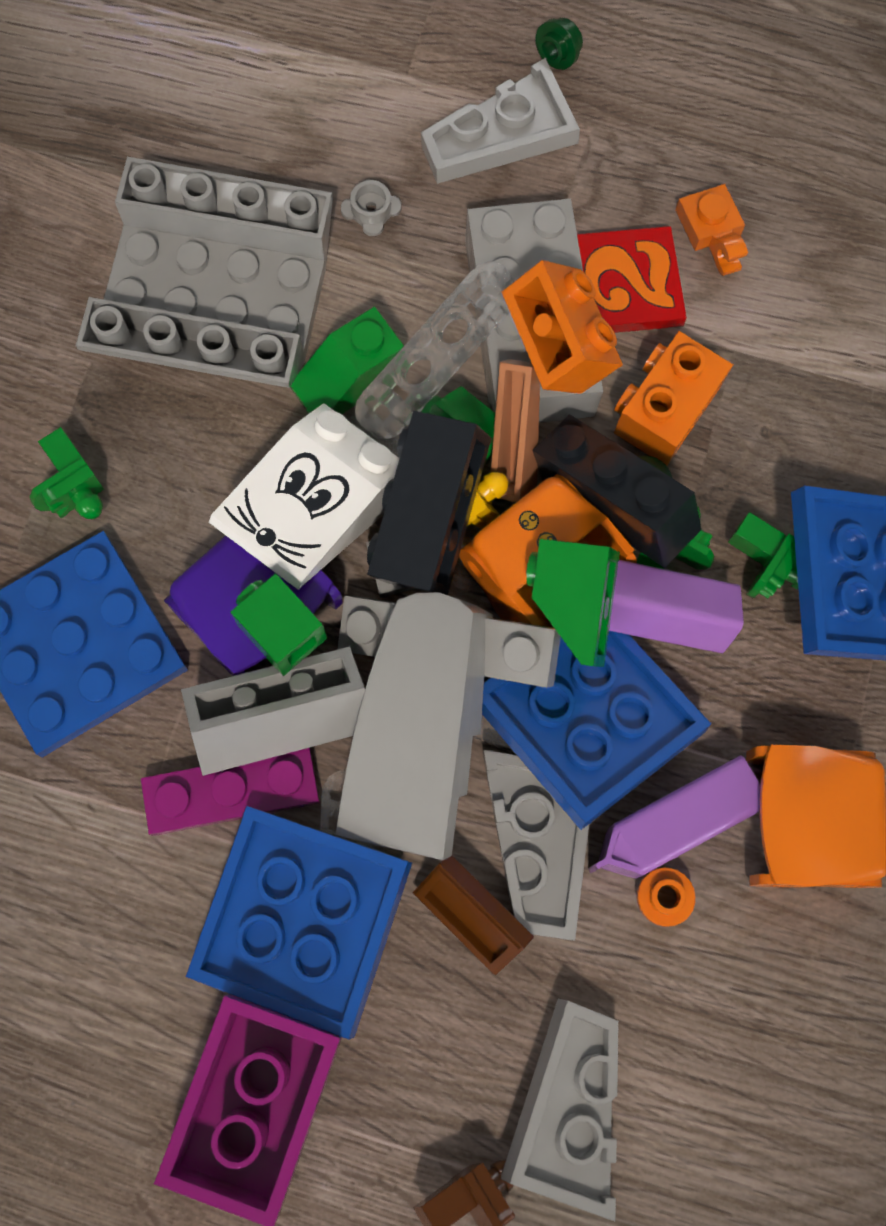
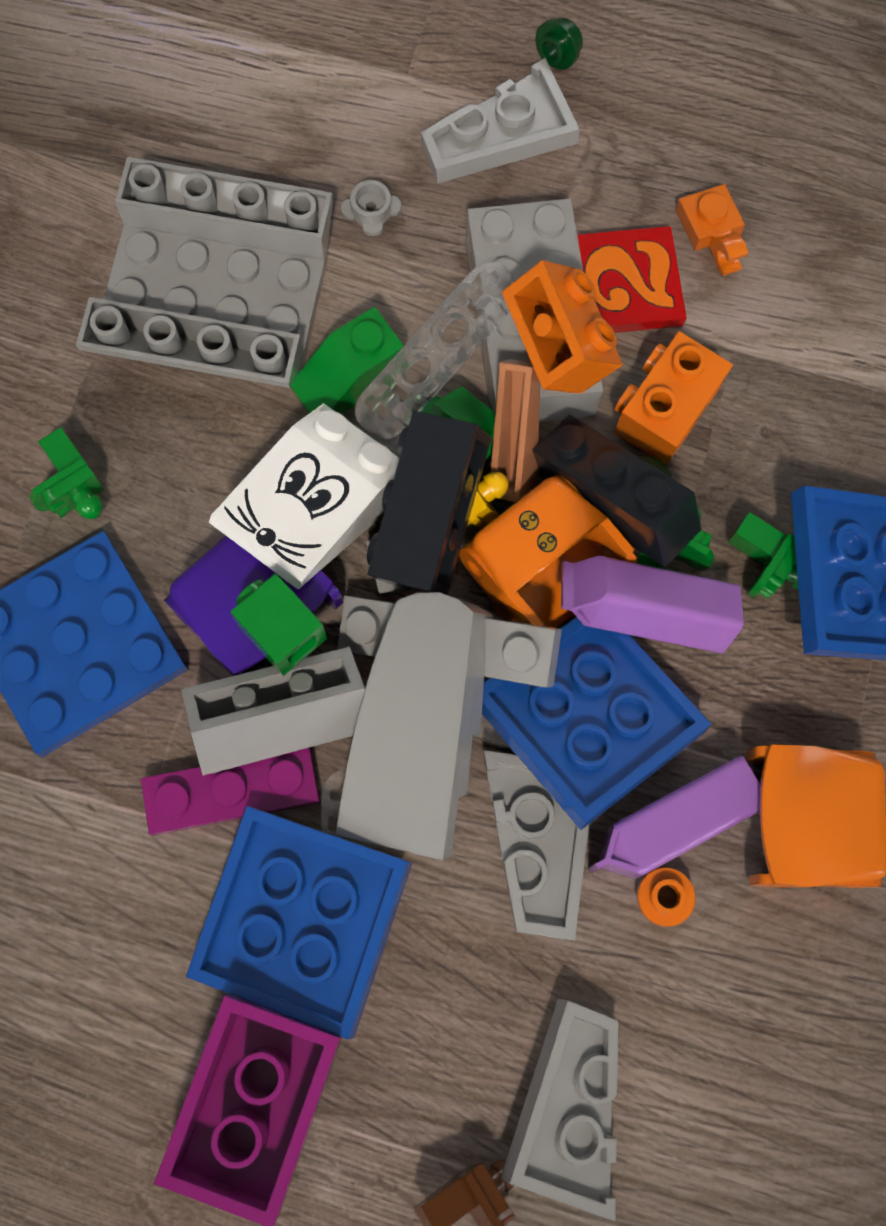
(473, 914): reddish brown tile -> none
(576, 594): green slope -> none

